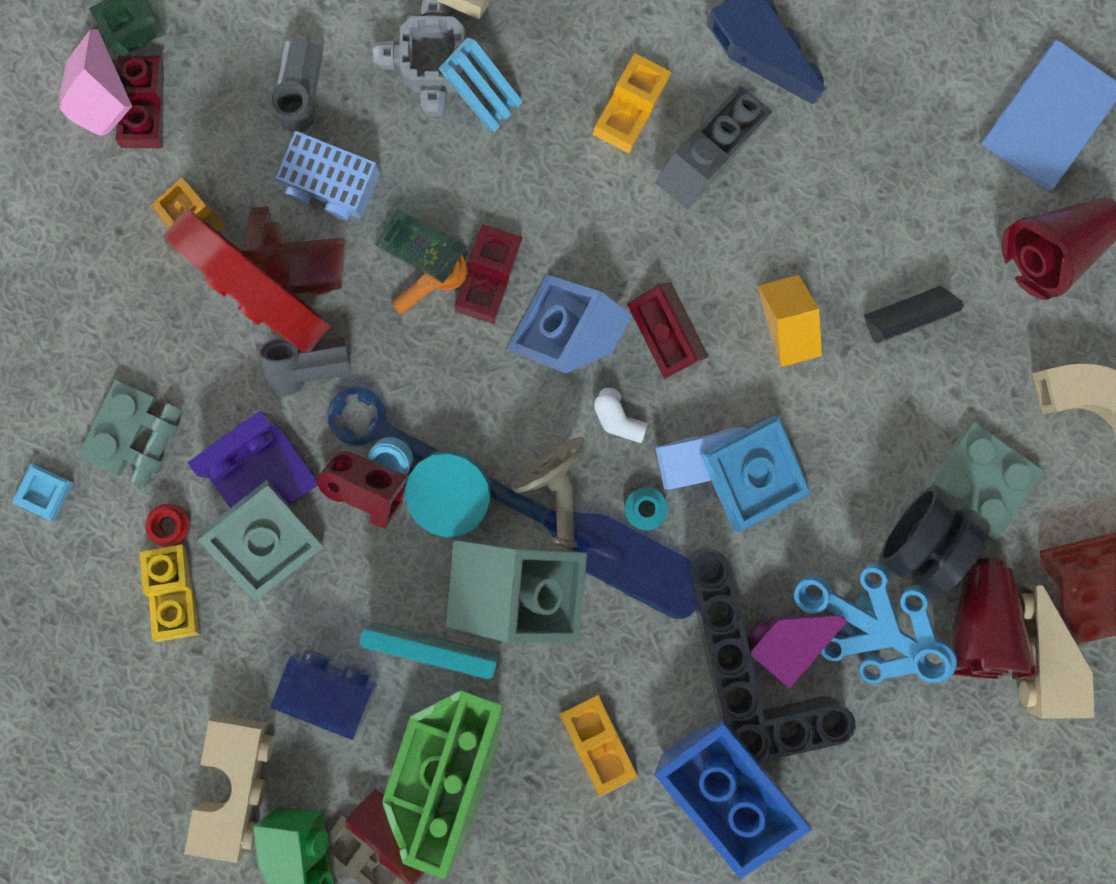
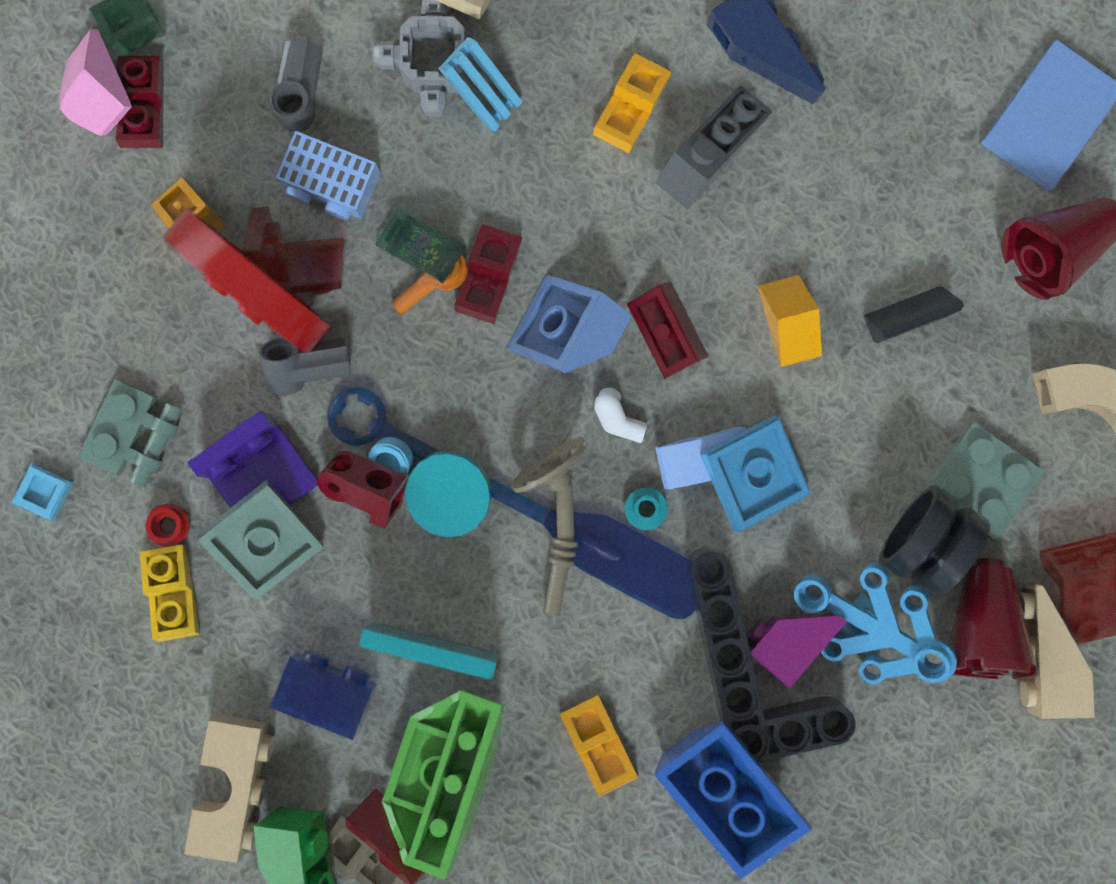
(516, 592): sand green slope -> none

